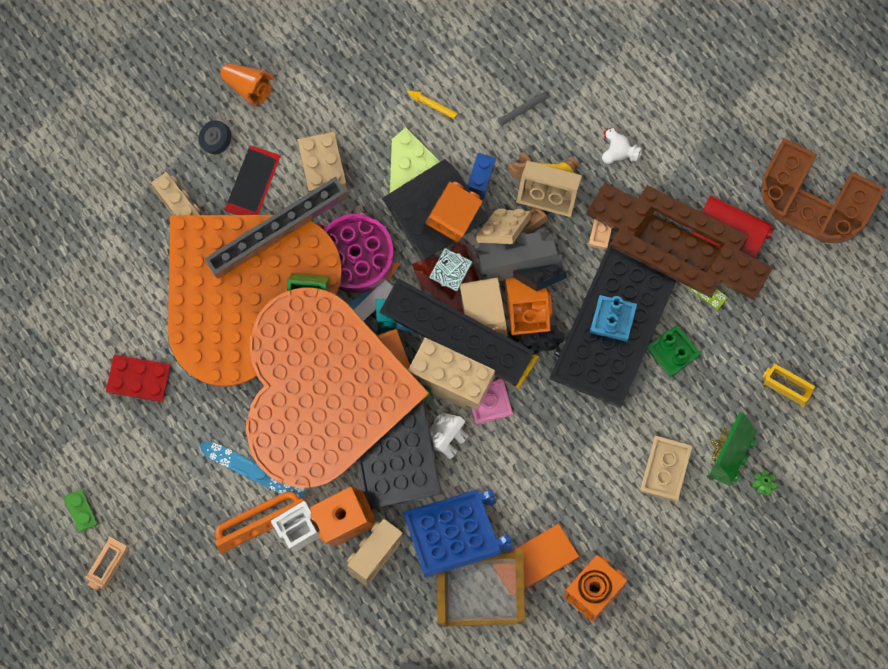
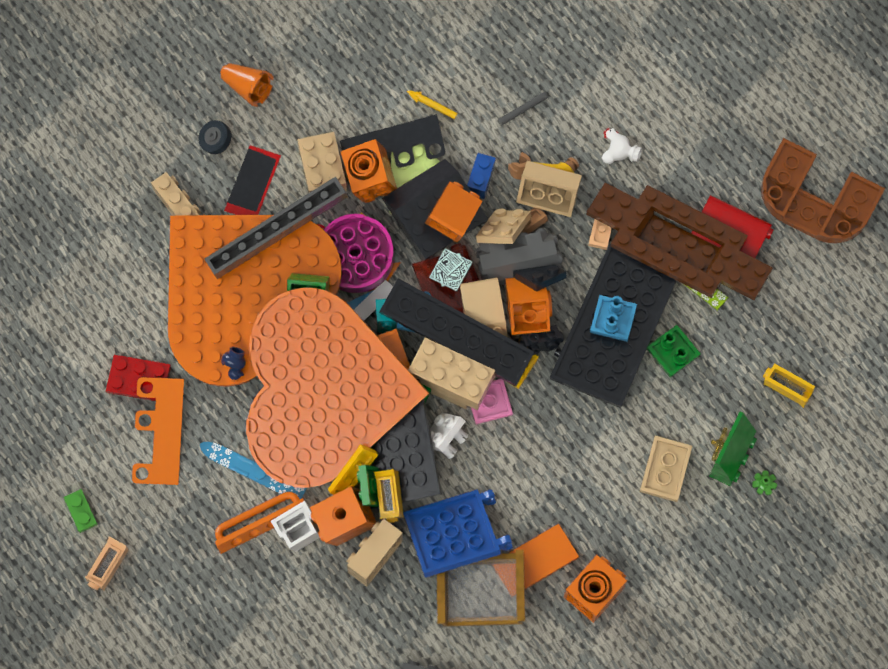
(166, 424): none -> orange piece
(235, 360): none -> dark blue animal
(348, 475): none -> yellow plate
(367, 480): none -> green plate
(368, 171): none -> orange brick
(389, 495): none -> yellow window
(402, 138): none -> black piece

